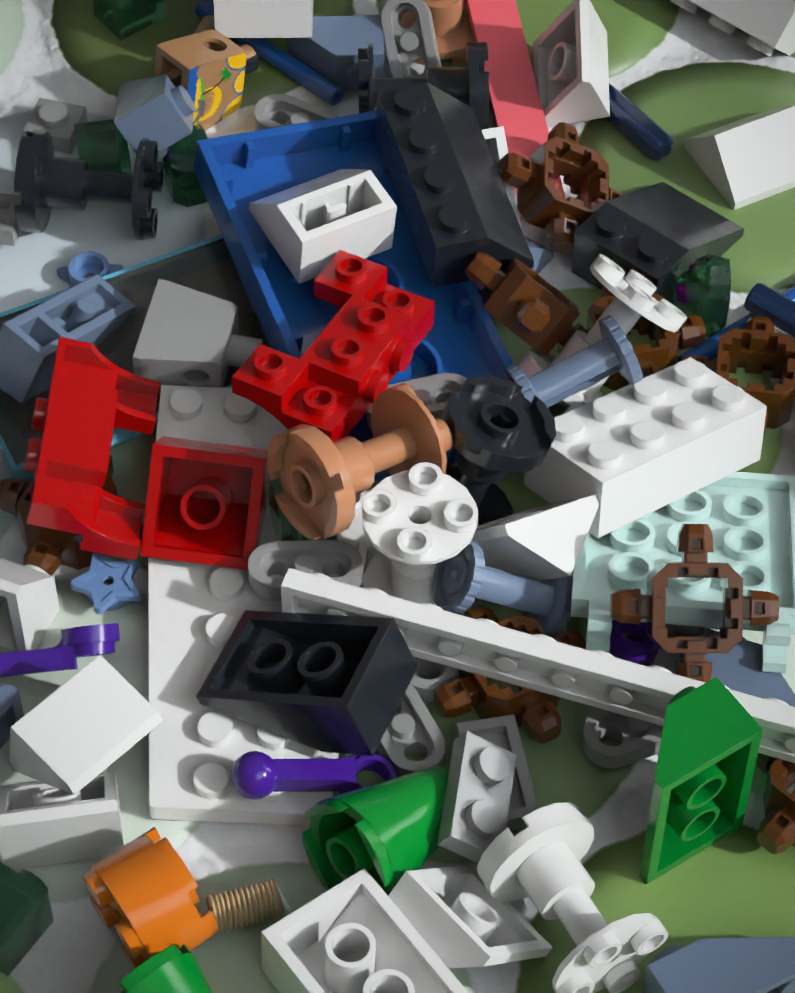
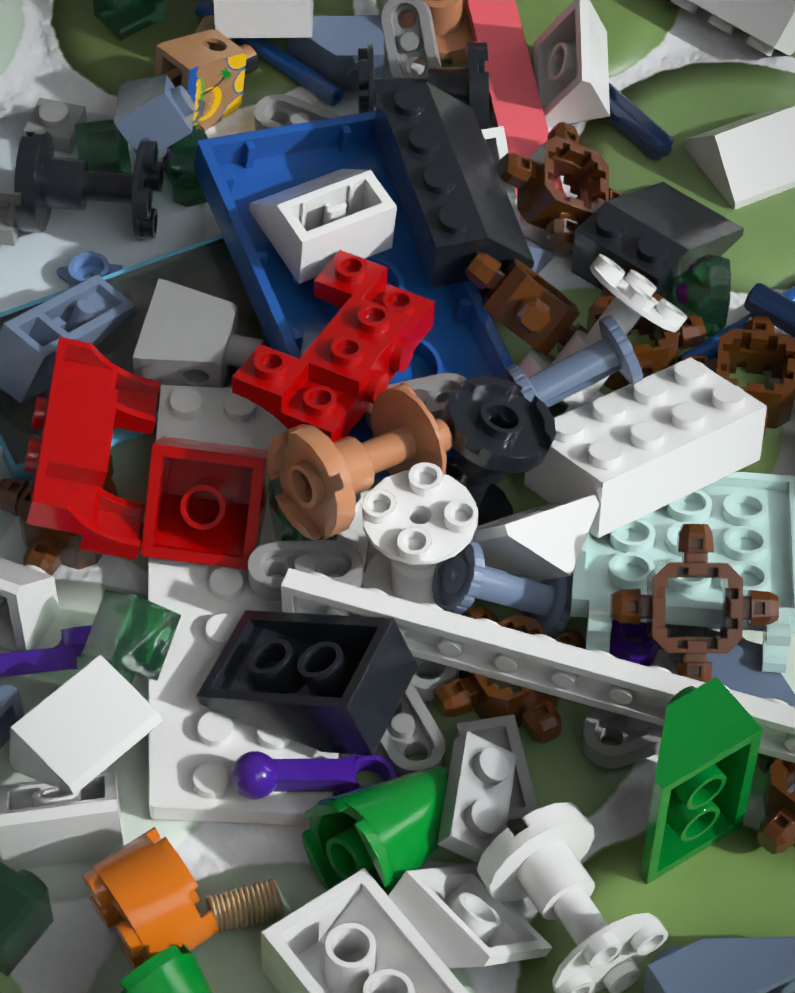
(111, 596): medium blue plate -> none
(131, 635): none -> clear green brick

